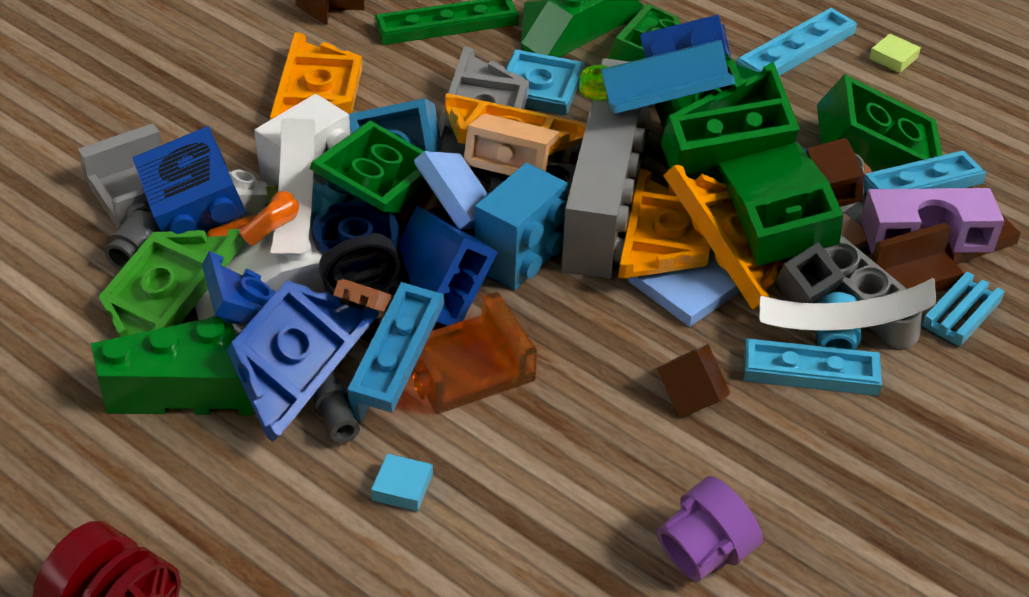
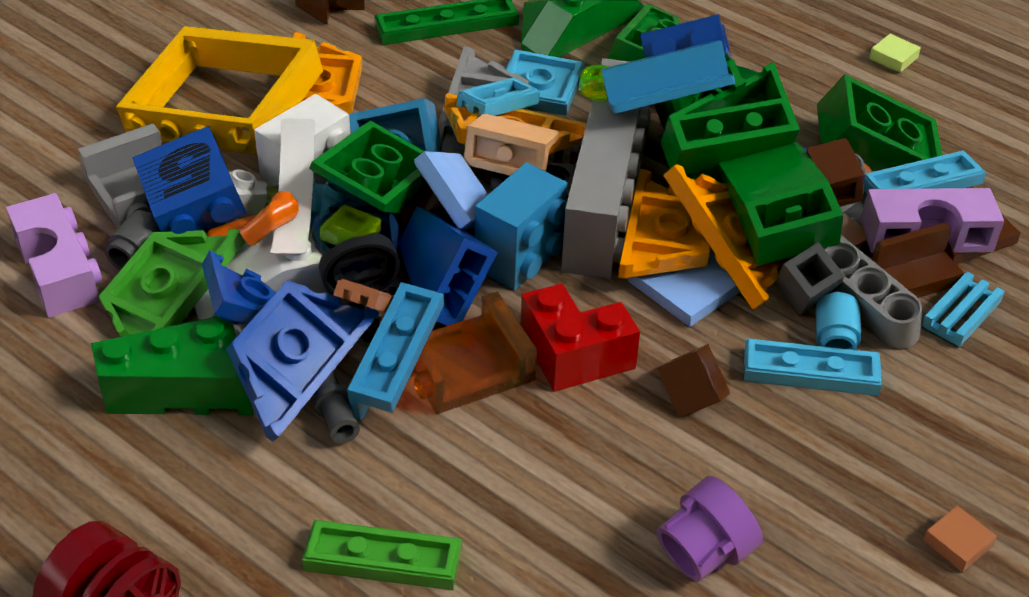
(55, 254): none -> lavender arch
(226, 51): none -> yellow window
(347, 224): none -> clear neon green tile
(382, 554): none -> bright green tile
(402, 482): medium azure tile -> none
(498, 97): none -> medium azure tile
(576, 344): none -> red brick
(800, 42): medium azure tile -> none
(848, 314): white sticker -> none
(959, 538): none -> nougat tile

